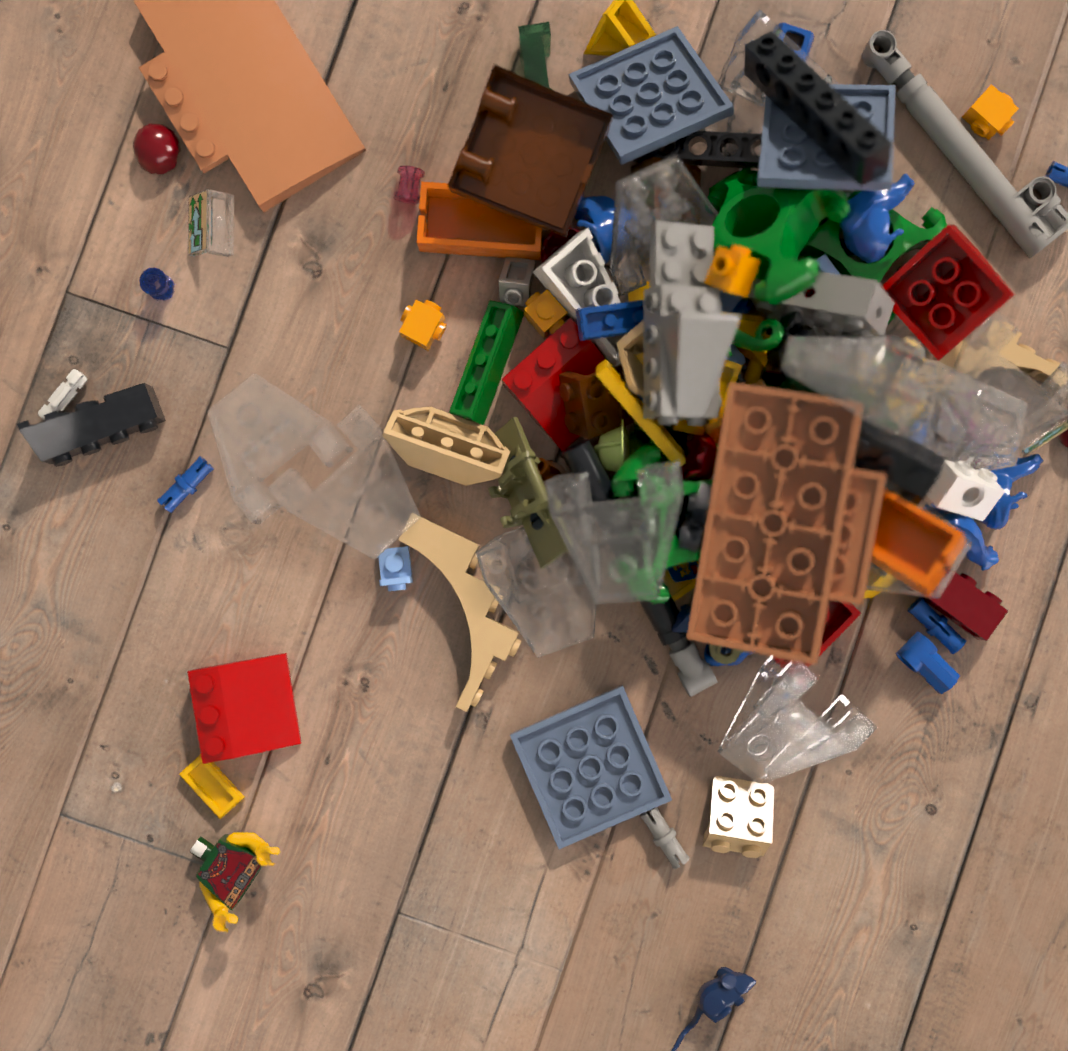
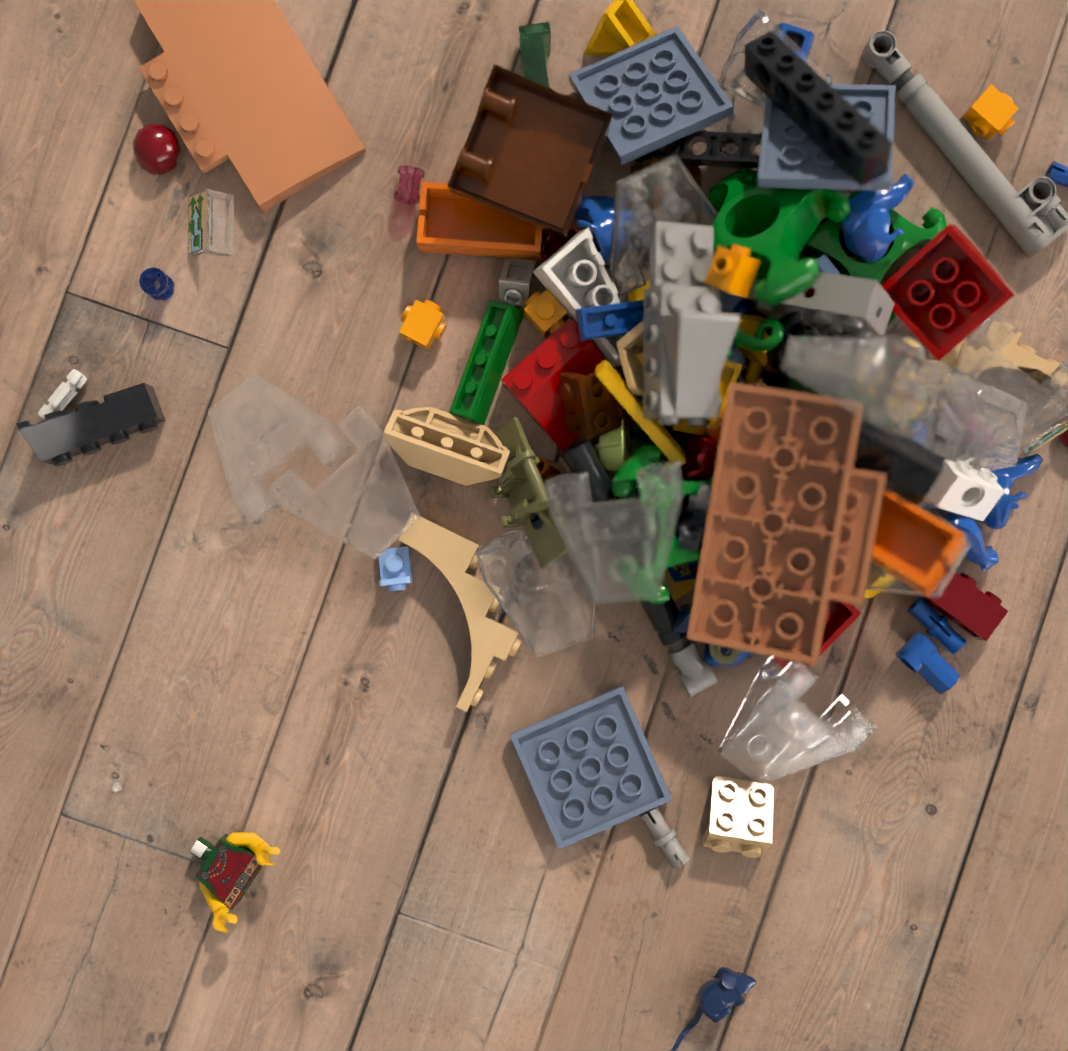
(185, 484): blue pin -> none
(212, 786): yellow tile -> none
(244, 707): red slope -> none

